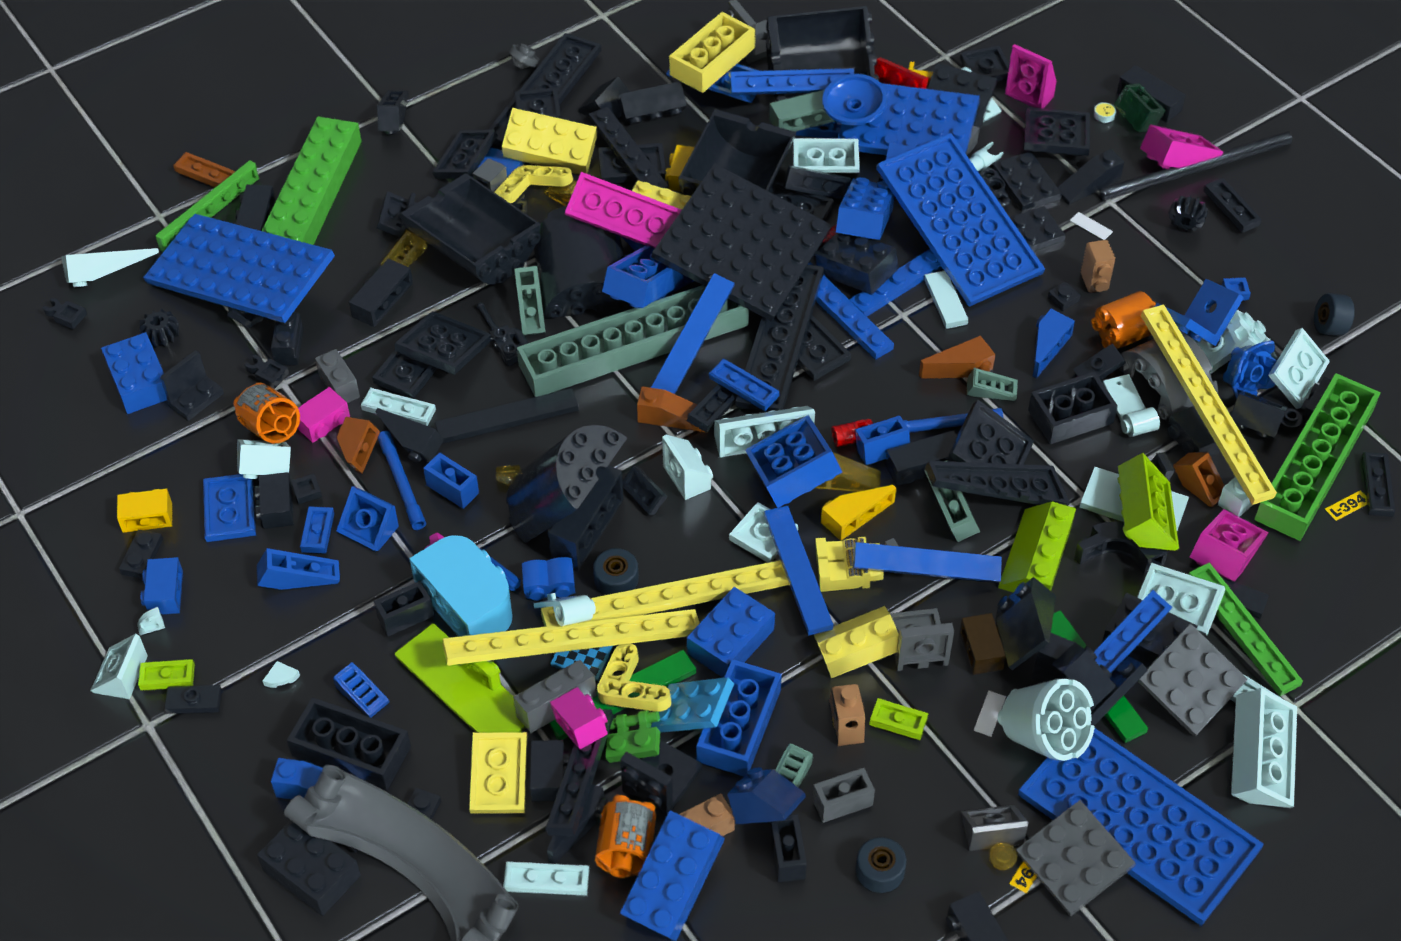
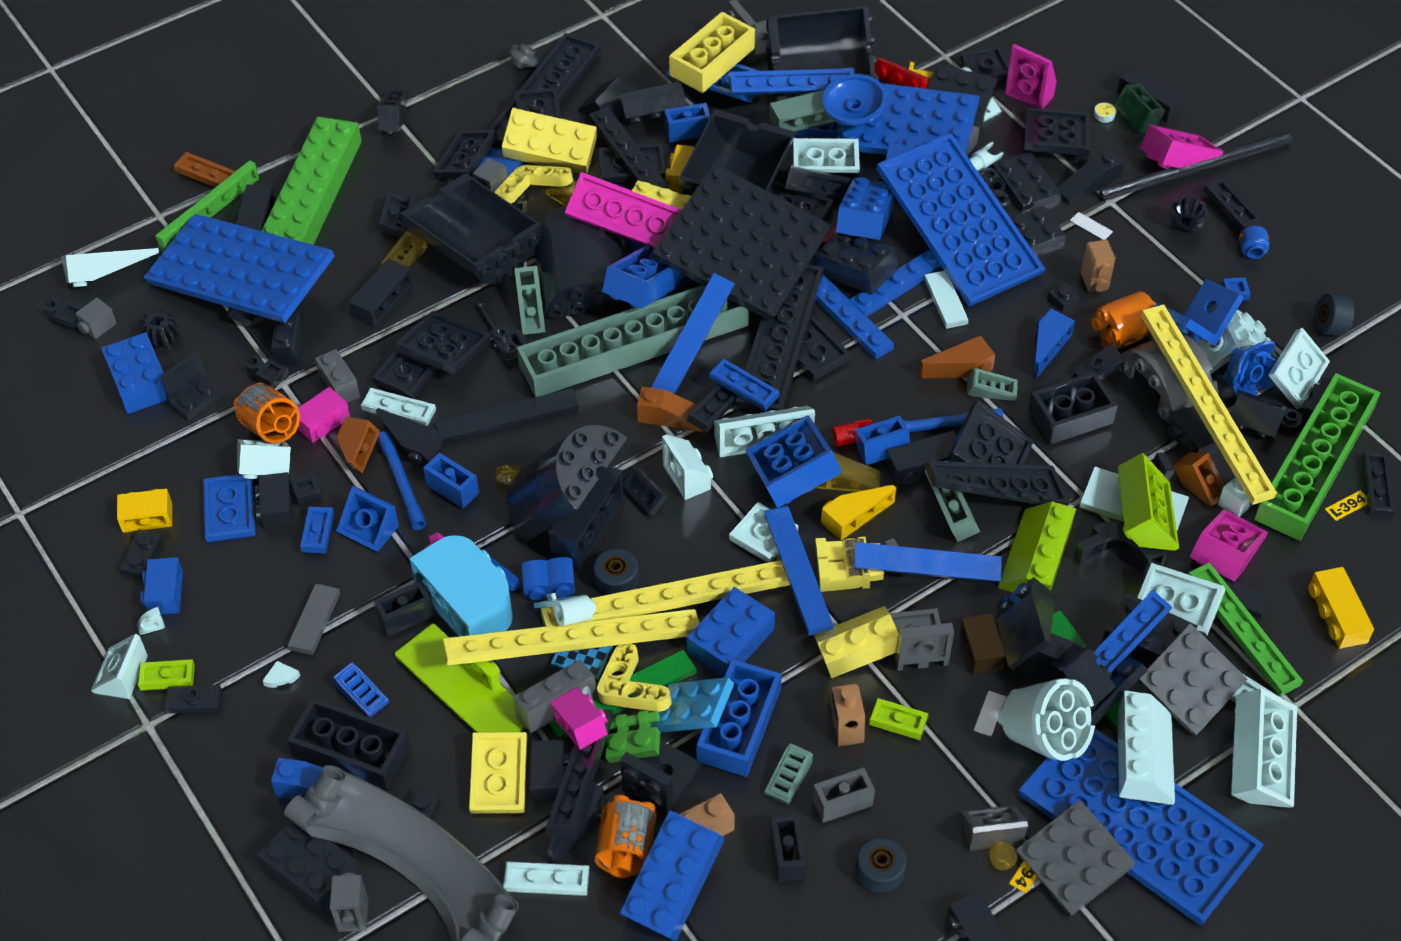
(95, 318): none -> dark grey brick
(294, 570): blue slope -> none
(314, 619): none -> dark grey tile
(349, 902): none -> dark grey brick
(686, 122): none -> blue brick
(764, 797): dark blue slope -> none
(1131, 411): light aqua door -> none
(1145, 749): none -> light aqua slope
(1254, 242): none -> blue head
(1341, 607): none -> yellow brick

